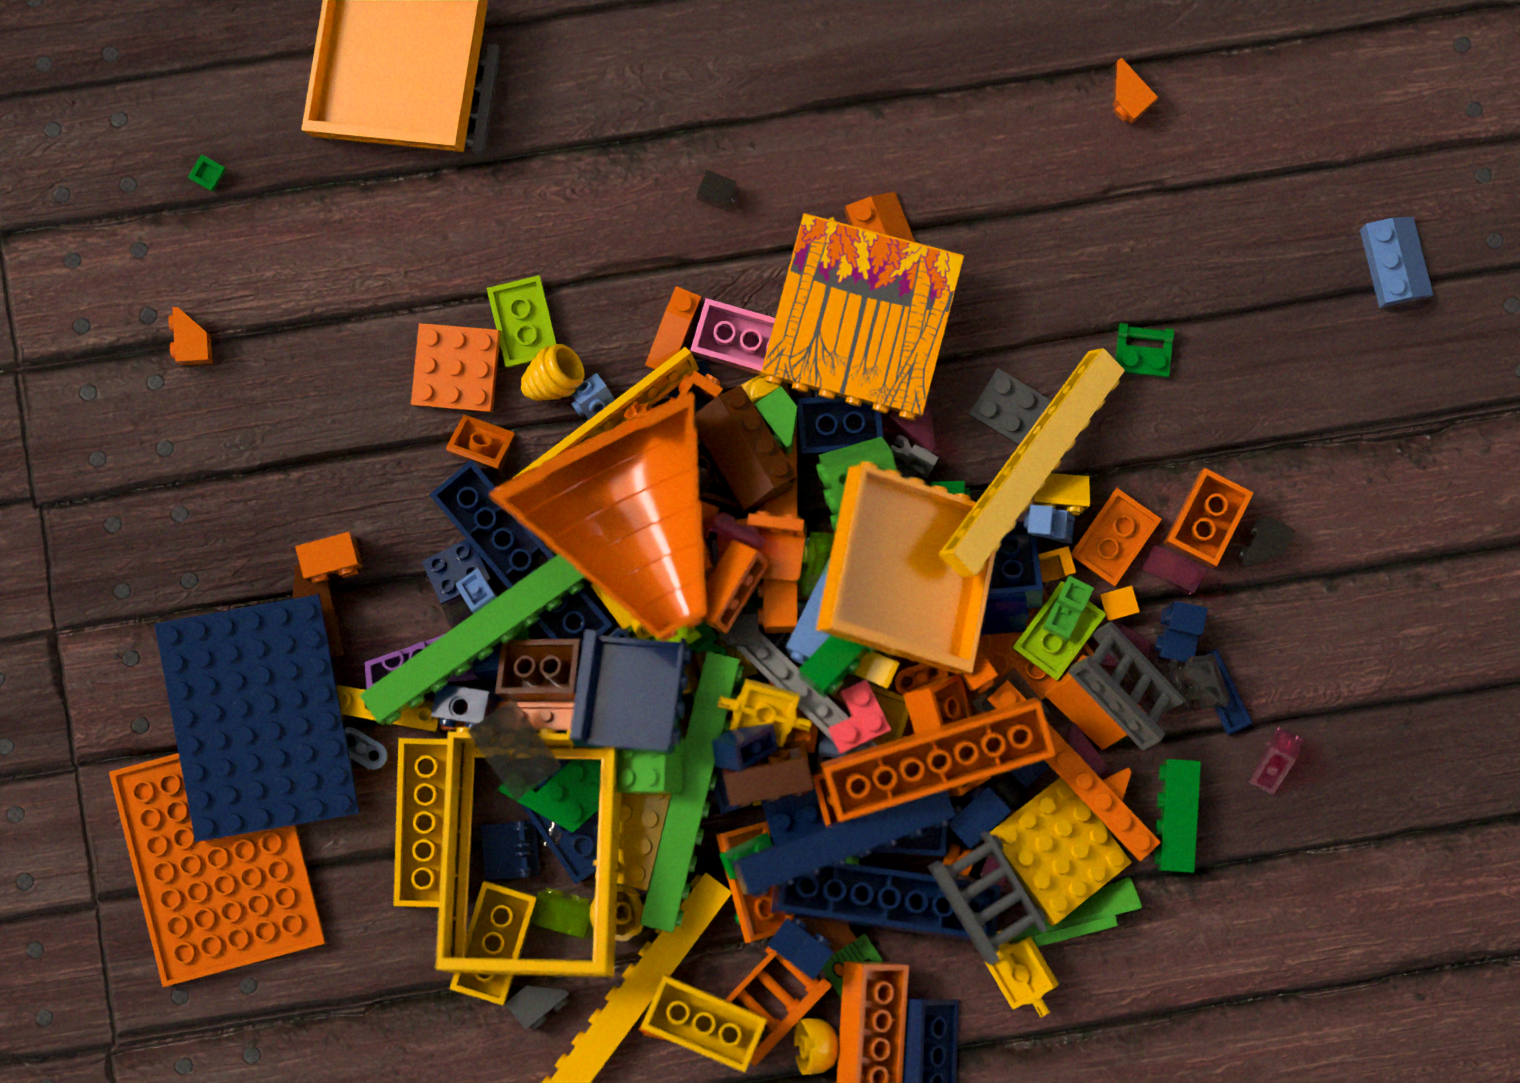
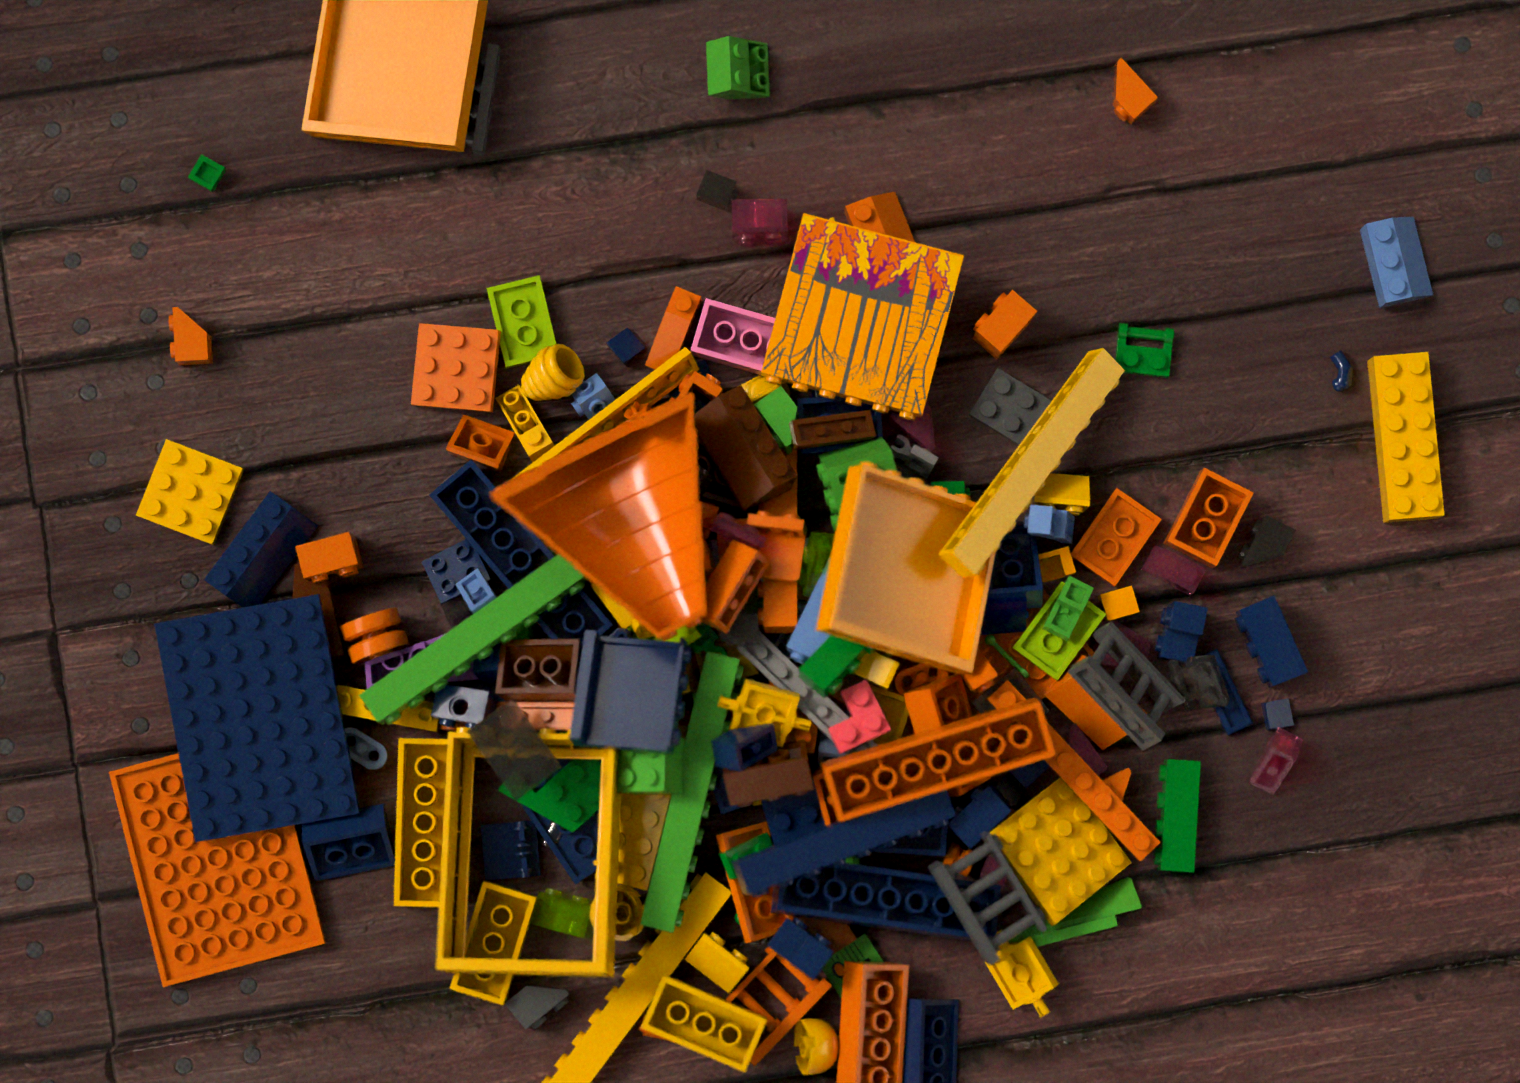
(190, 492): none -> yellow plate
(261, 552): none -> dark blue slope
(349, 843): none -> dark blue slope
(373, 632): none -> orange wheel
(525, 423): none -> yellow slope
(625, 346): none -> dark blue slope
(717, 961): none -> yellow slope
(737, 68): none -> bright green slope
(759, 221): none -> clear pink brick
(832, 429): none -> reddish brown plate
(990, 640): none -> bright green hinge
(1006, 322): none -> orange brick
(1270, 642): none -> dark blue slope
(1277, 714): none -> dark blue slope
(1345, 372): none -> dark blue arm
(1405, 437): none -> yellow brick

